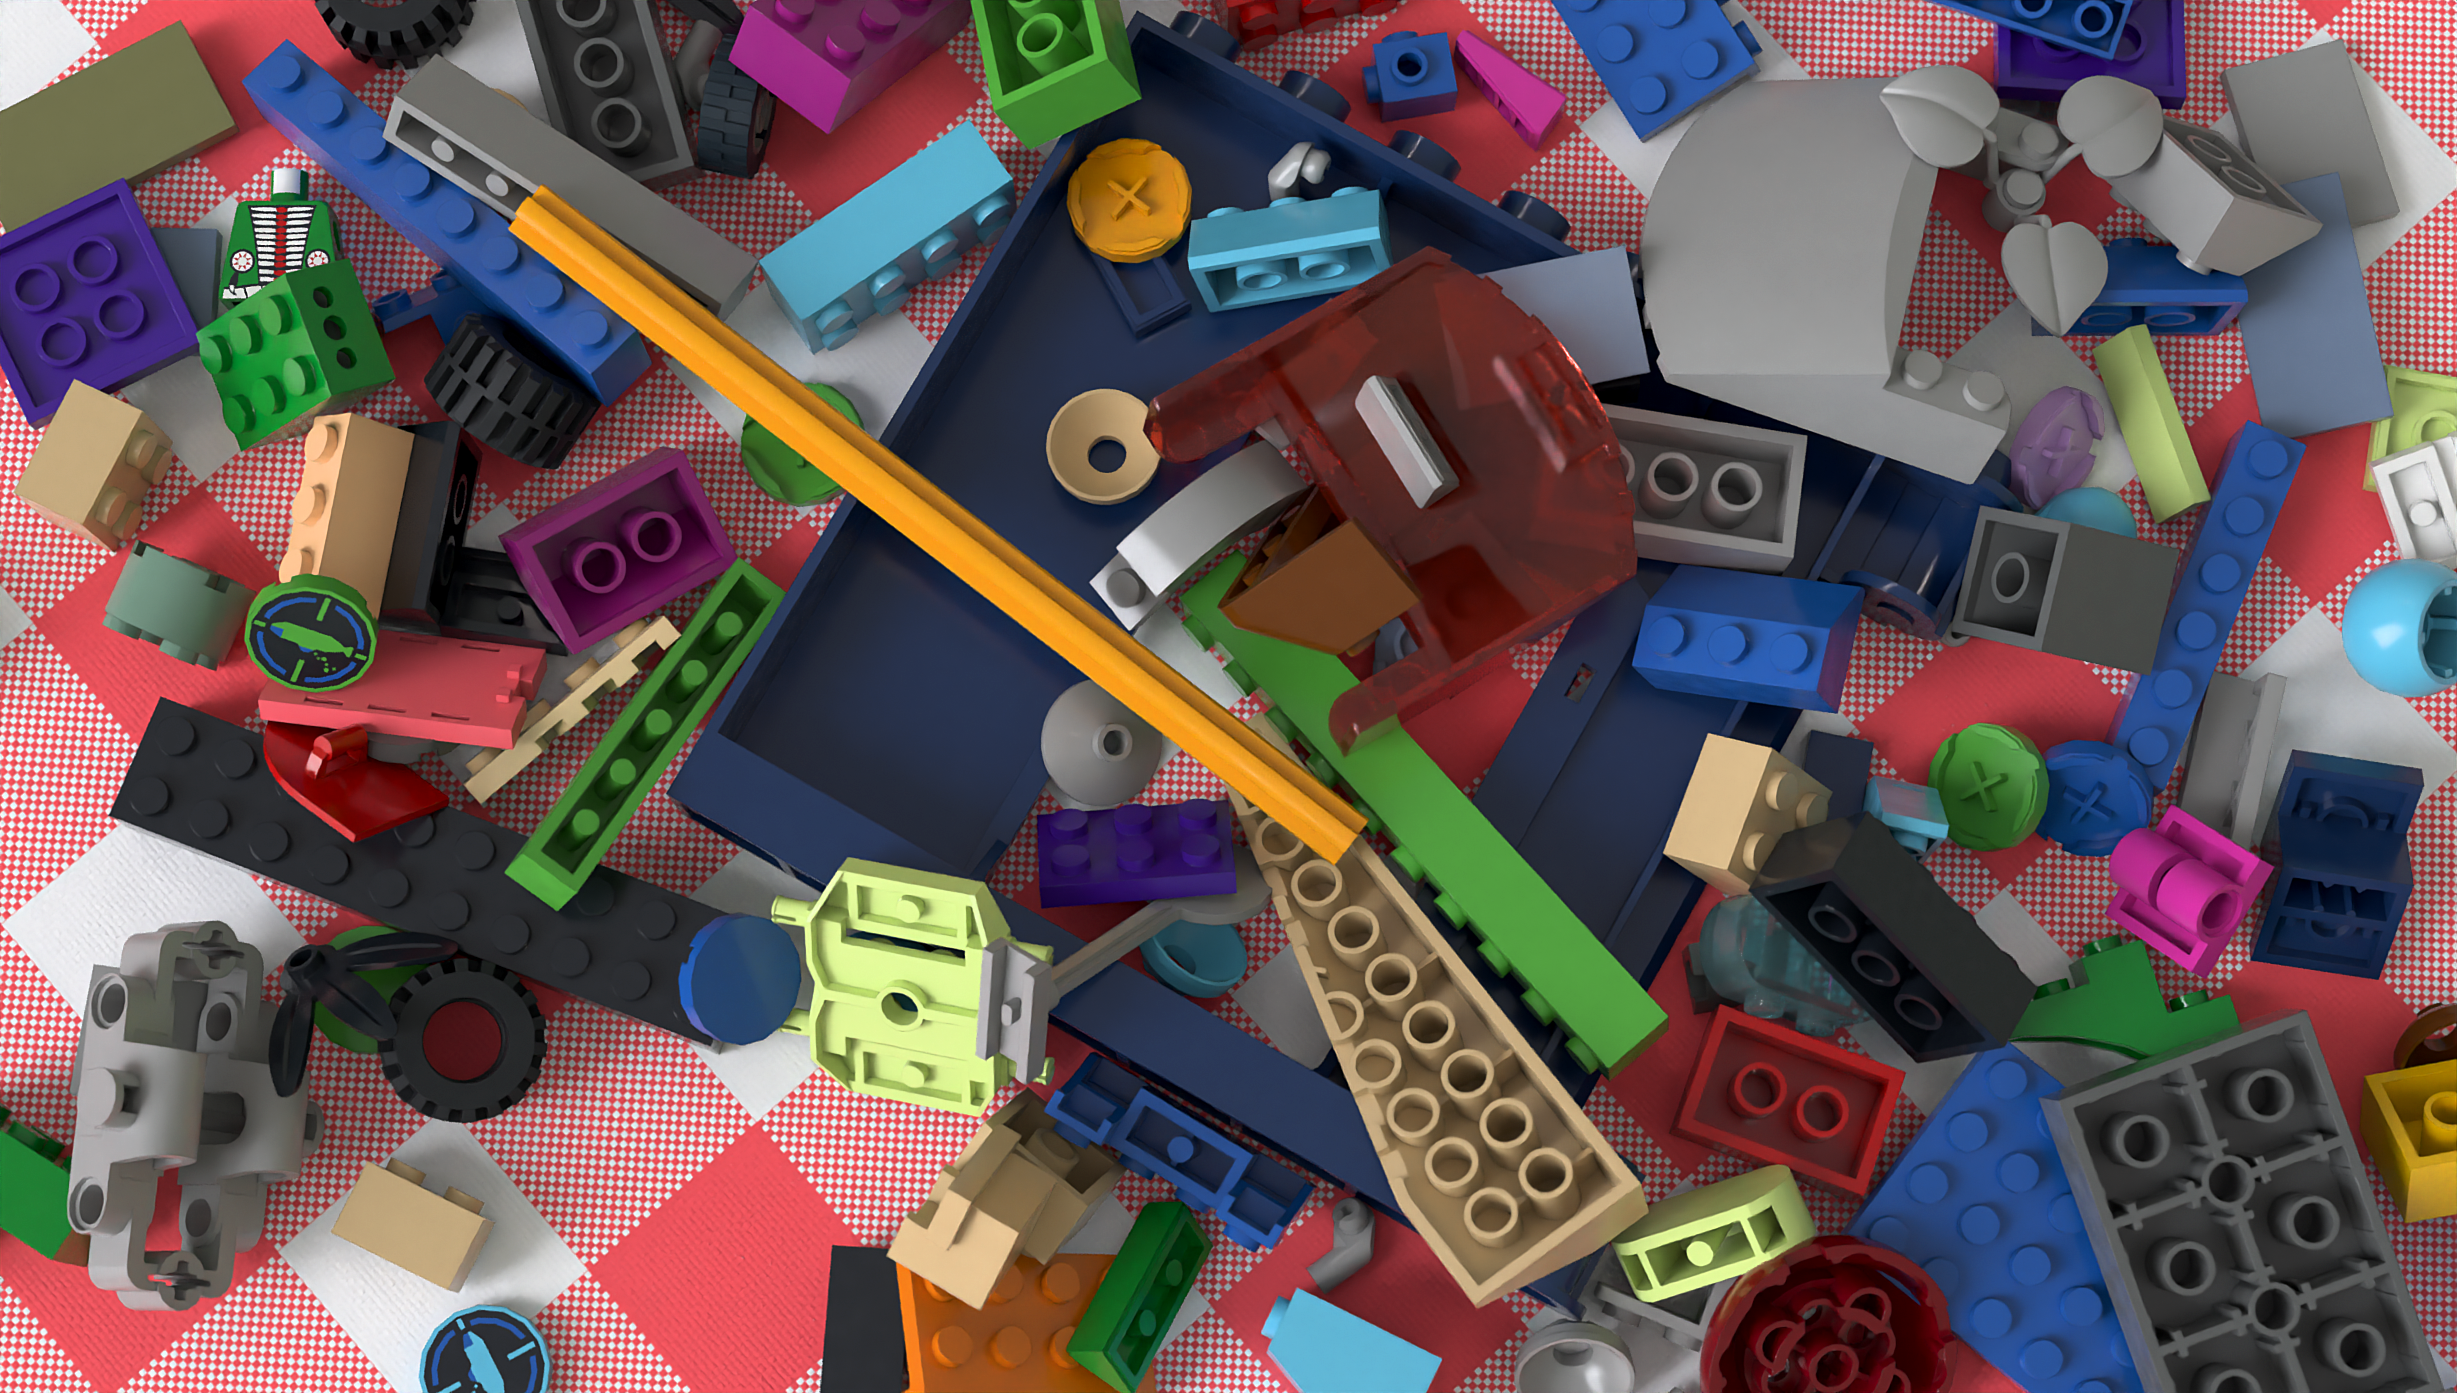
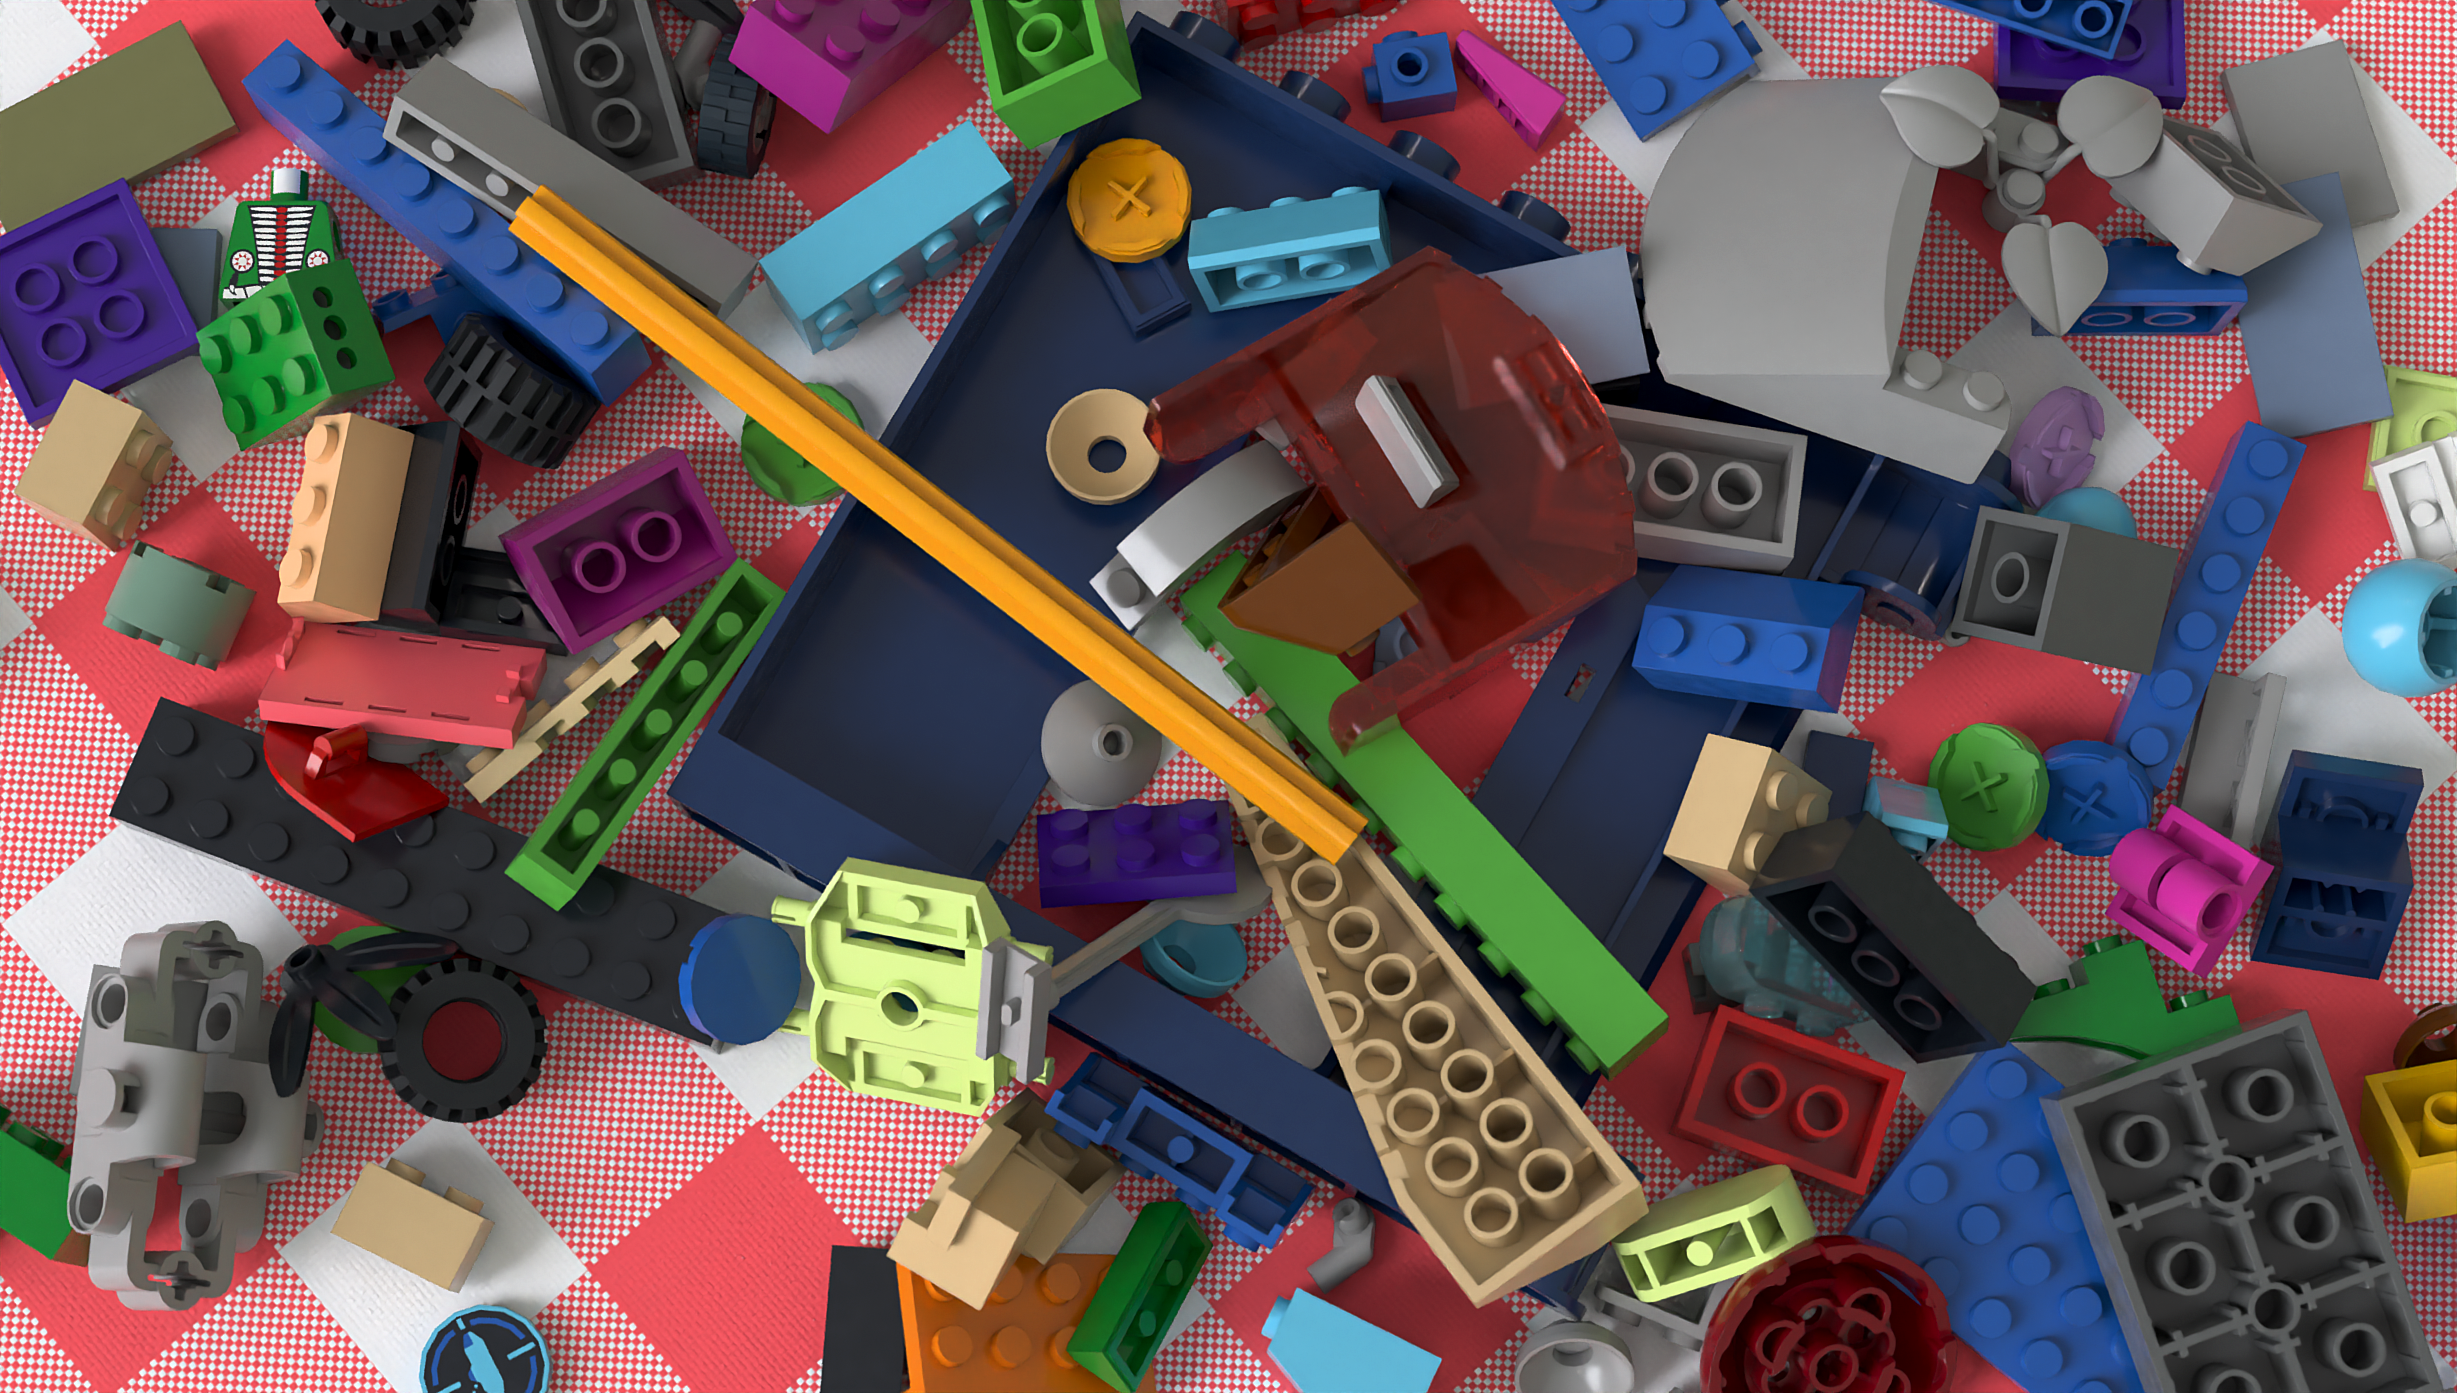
(311, 633): tile -> none
(1299, 162): light grey arm -> none
(2151, 424): yellowish green tile -> none

